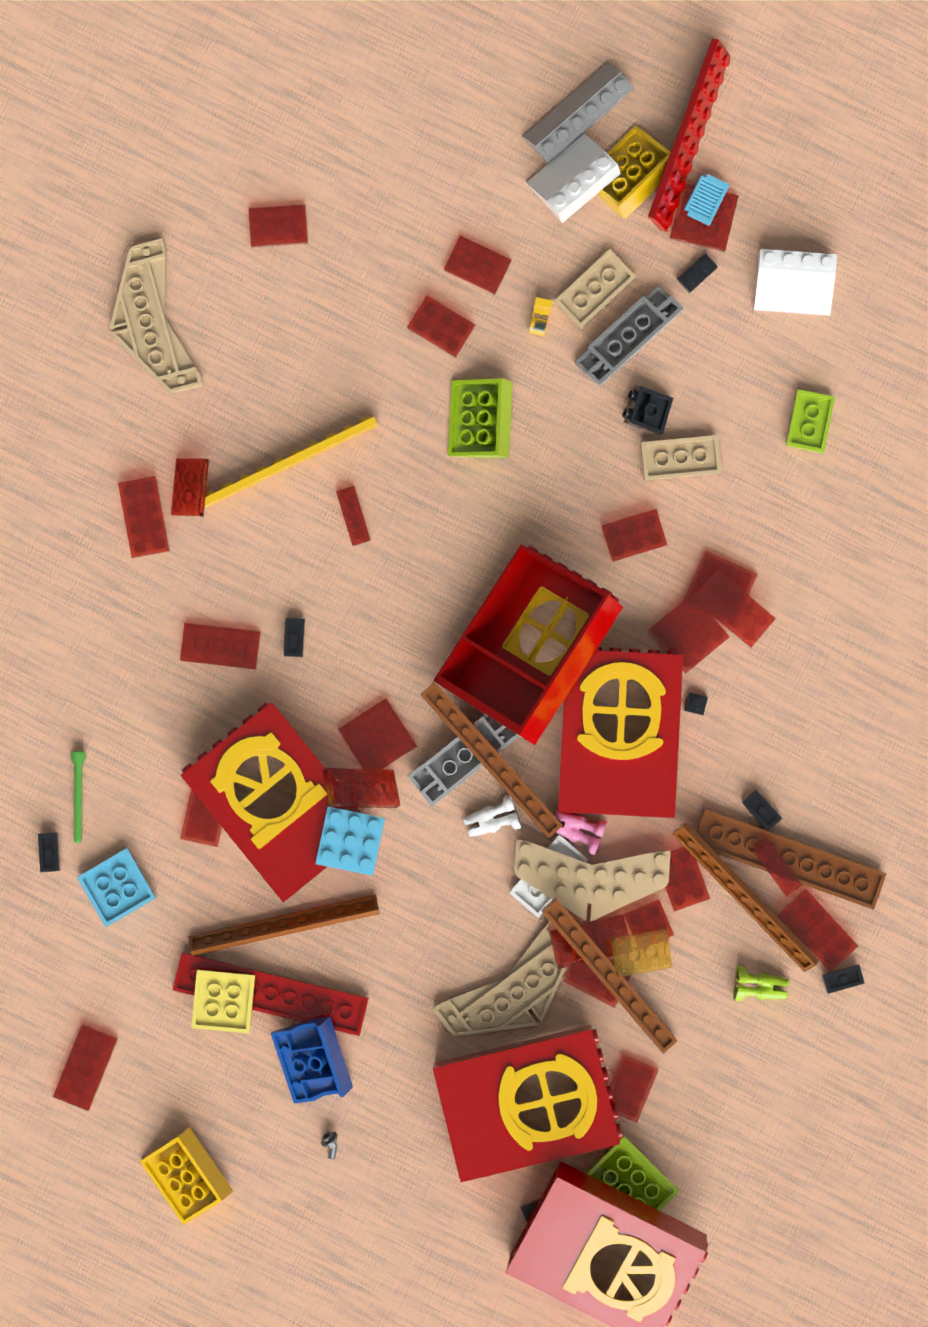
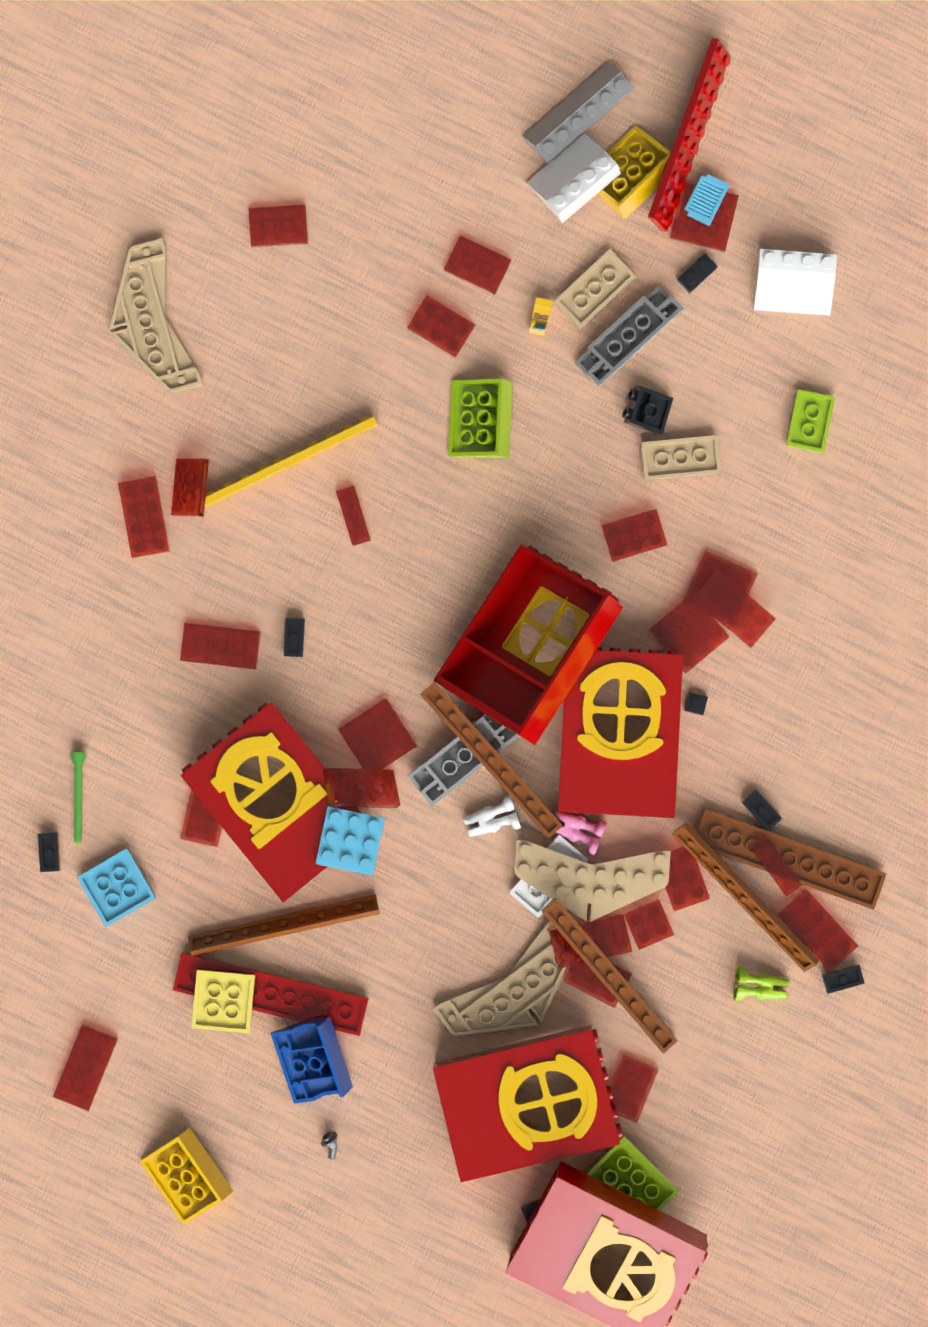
(641, 952): clear yellow plate -> none

